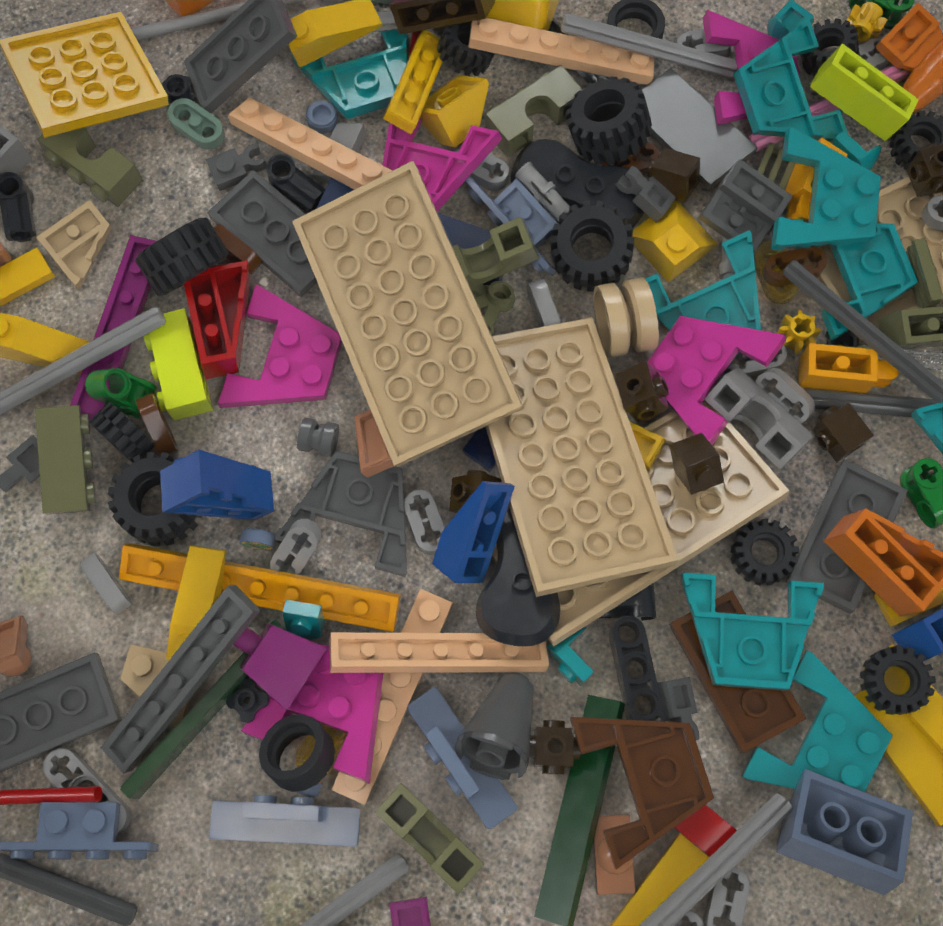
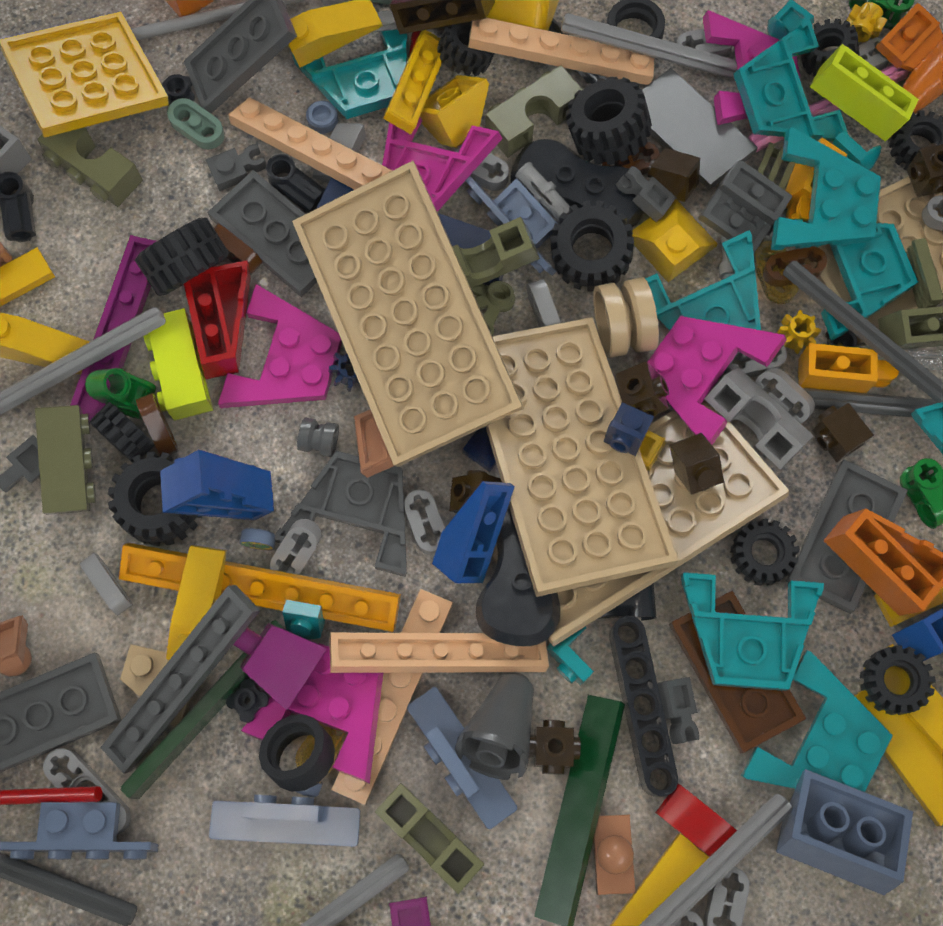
(76, 241): tan wing -> none
(341, 373): none -> dark blue gear
(628, 429): none -> dark blue bracket
(661, 773): reddish brown wing -> none

